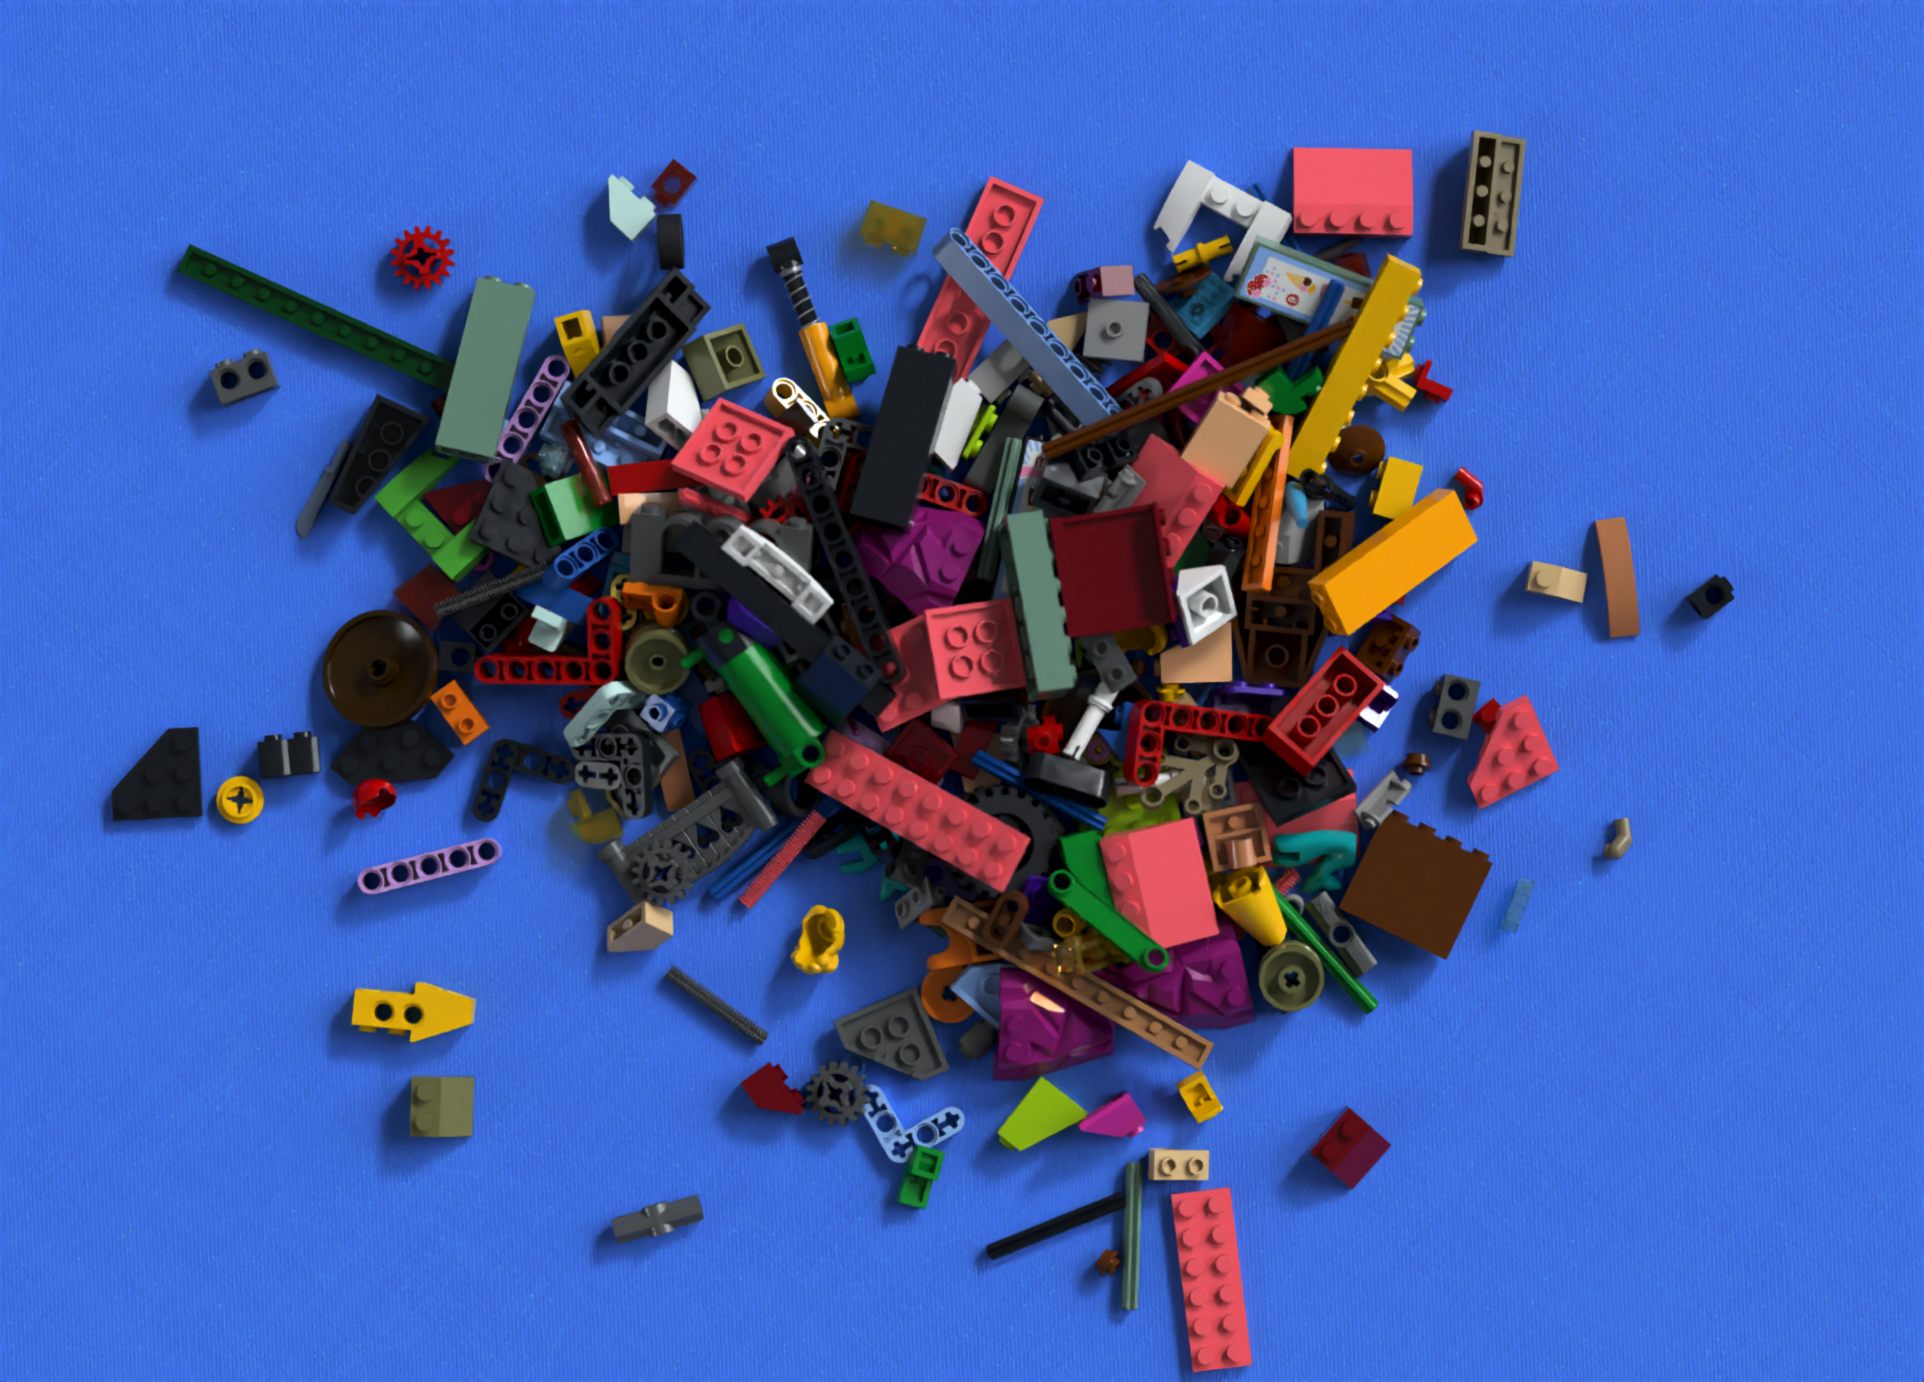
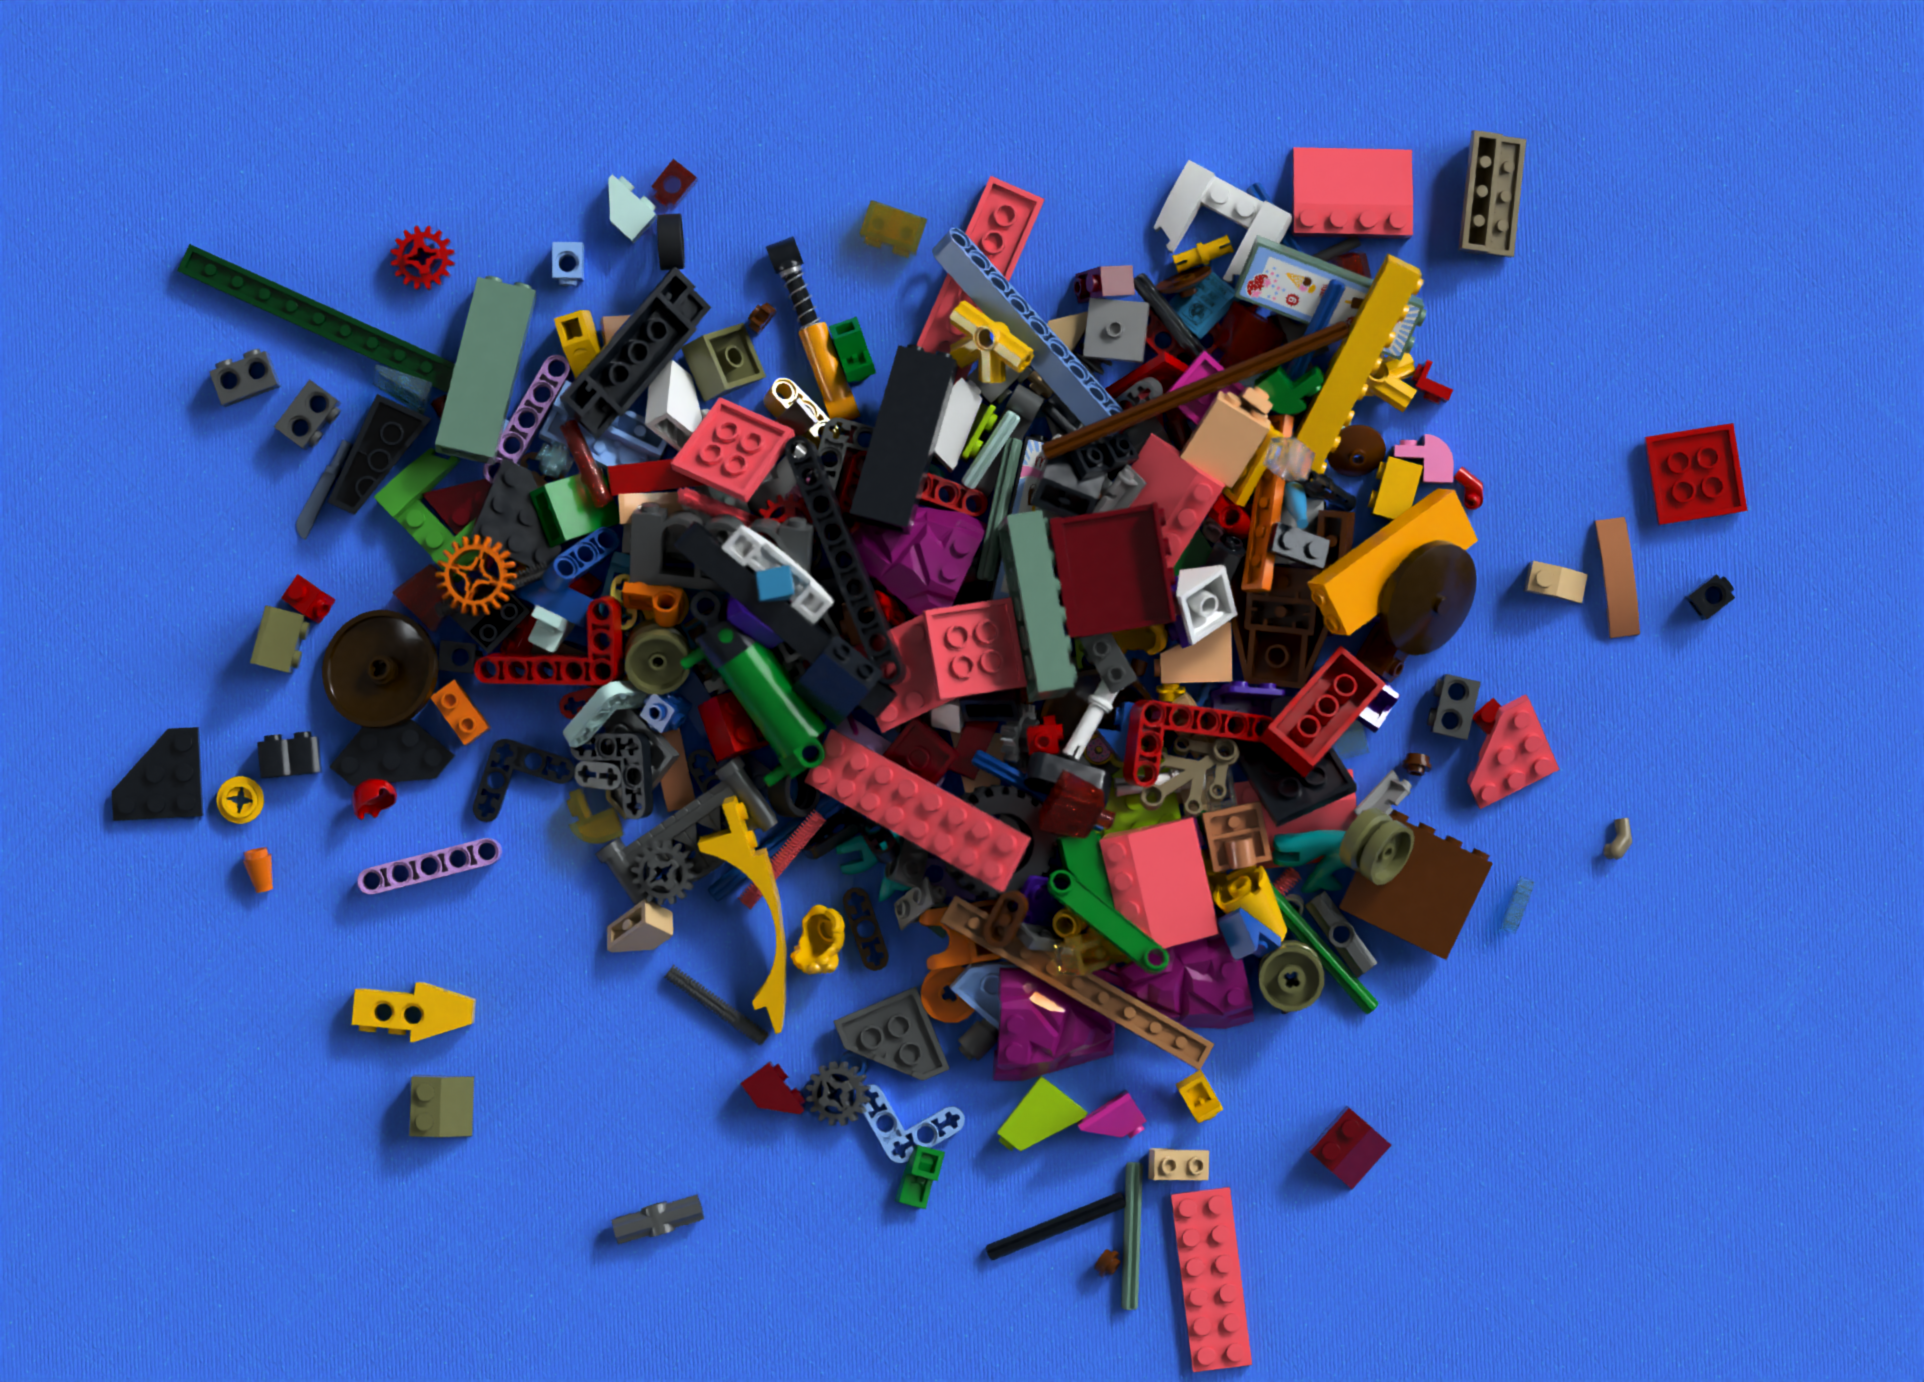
(259, 868): none -> orange cone
(280, 639): none -> olive slope
(302, 409): none -> dark grey brick
(308, 599): none -> red bracket
(405, 388): none -> clear light blue slope
(472, 588): none -> orange gear
(568, 249): none -> light blue brick
(737, 847): none -> yellow slope
(761, 317): none -> reddish brown plate
(774, 584): none -> dark azure slope
(864, 953): none -> dark brown beam
(891, 609): none -> red arm
(979, 346): none -> yellow piece
(990, 449): none -> light aqua axle
(1074, 807): none -> clear red torso
(1247, 935): none -> blue slope
(1289, 458): none -> clear brick
(1298, 546): none -> plate
(1376, 846): none -> olive wheel
(1428, 597): none -> dark brown dish
(1435, 458): none -> bright pink brick
(1695, 474): none -> red plate

